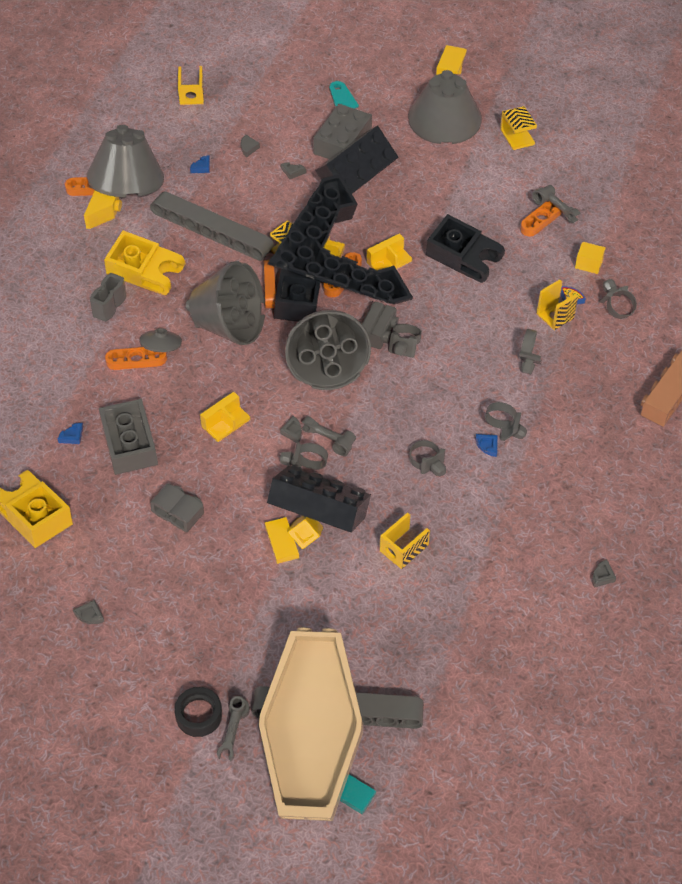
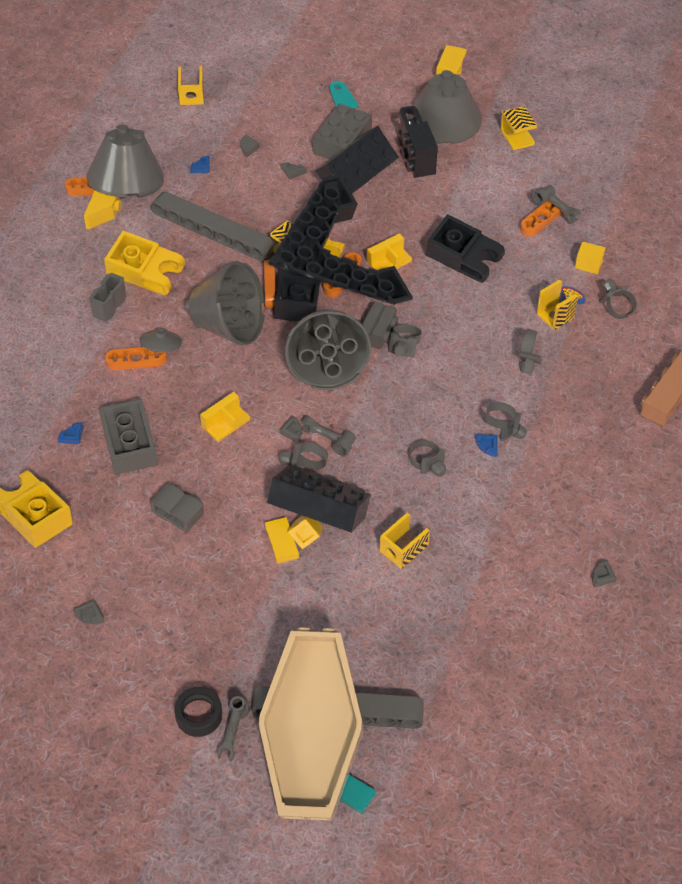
(417, 143): none -> black brick

